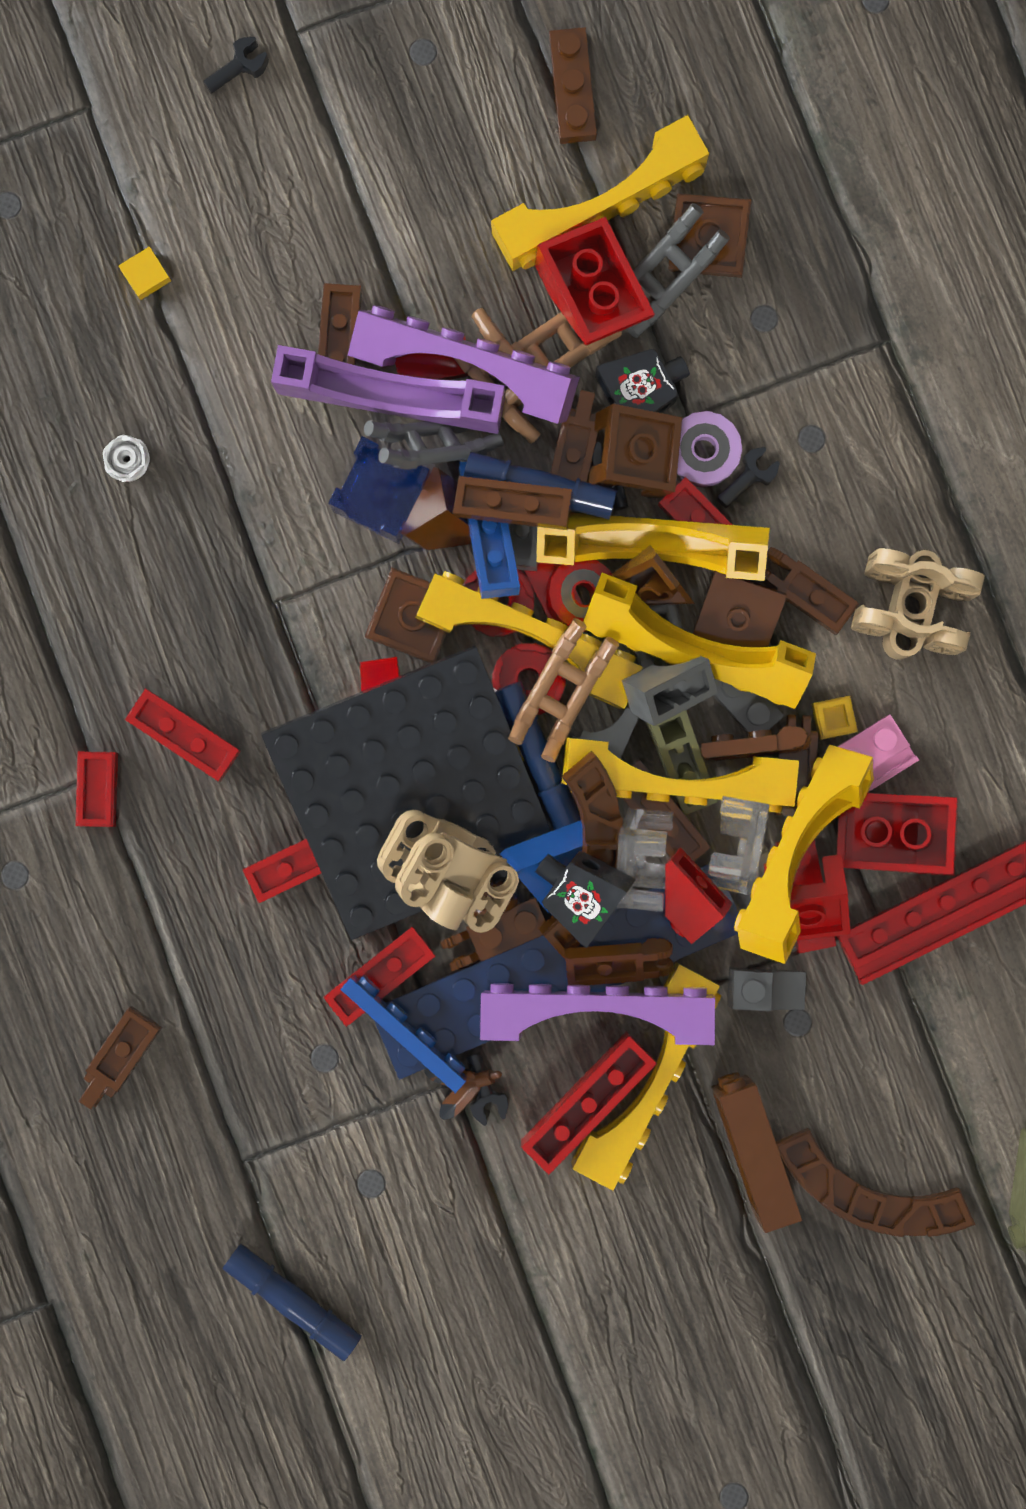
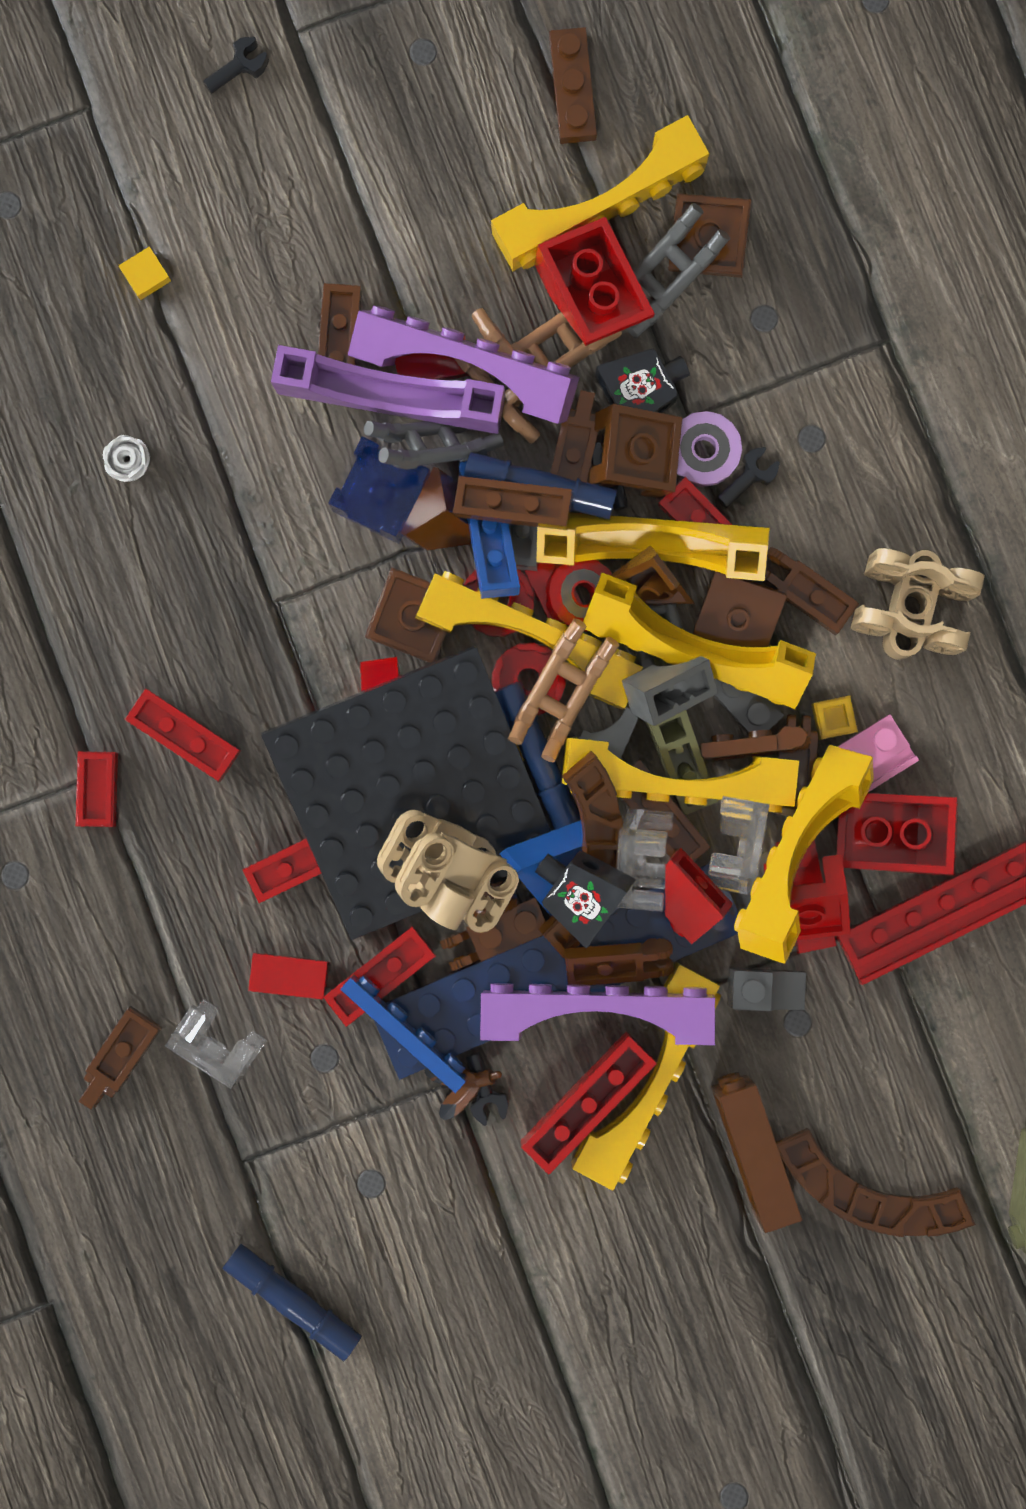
(208, 1052): none -> clear panel
(288, 976): none -> red tile

